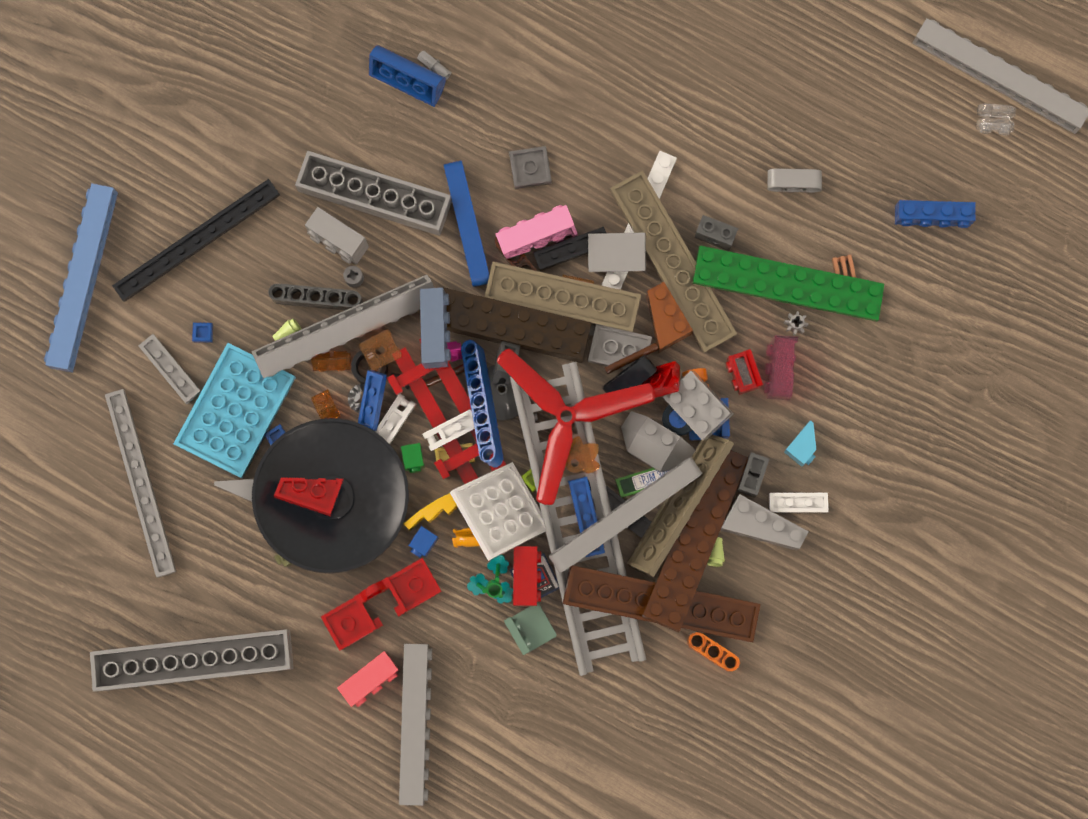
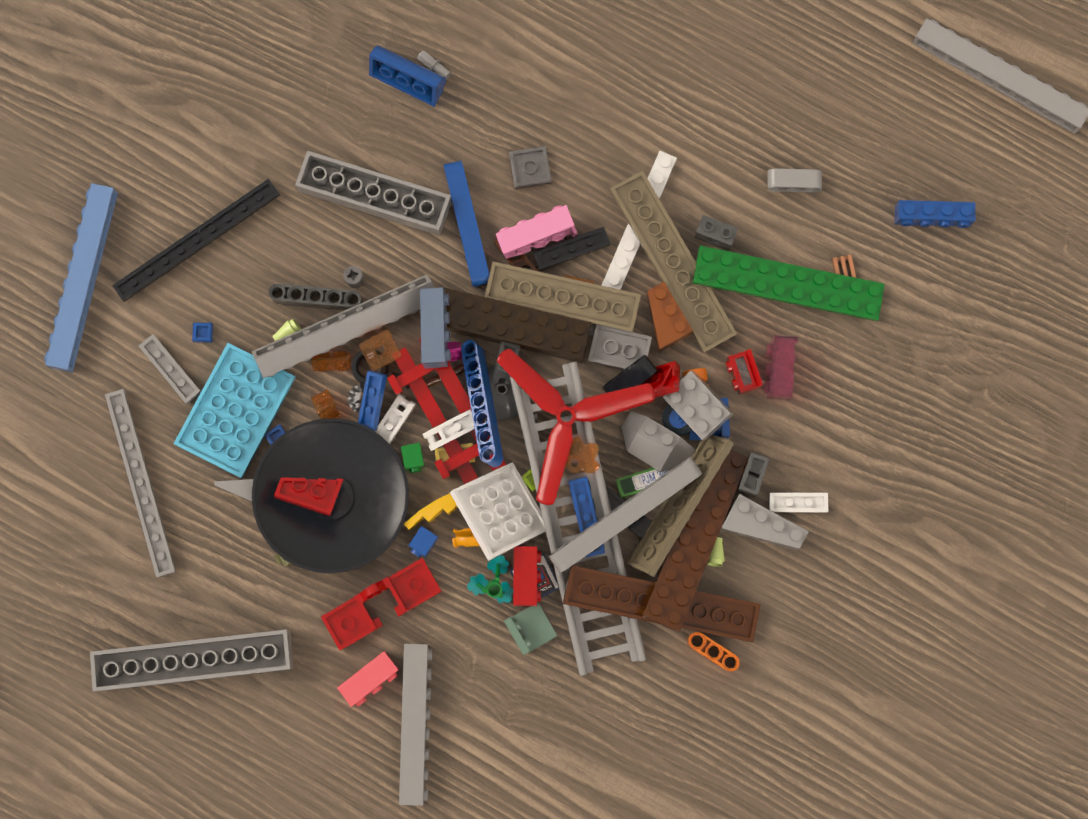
(336, 236): light grey brick -> none
(617, 252): light grey tile -> none
(631, 358): reddish brown bar -> none
(800, 320): light grey gear -> none
(803, 446): medium azure slope -> none
(988, 125): clear brick -> none

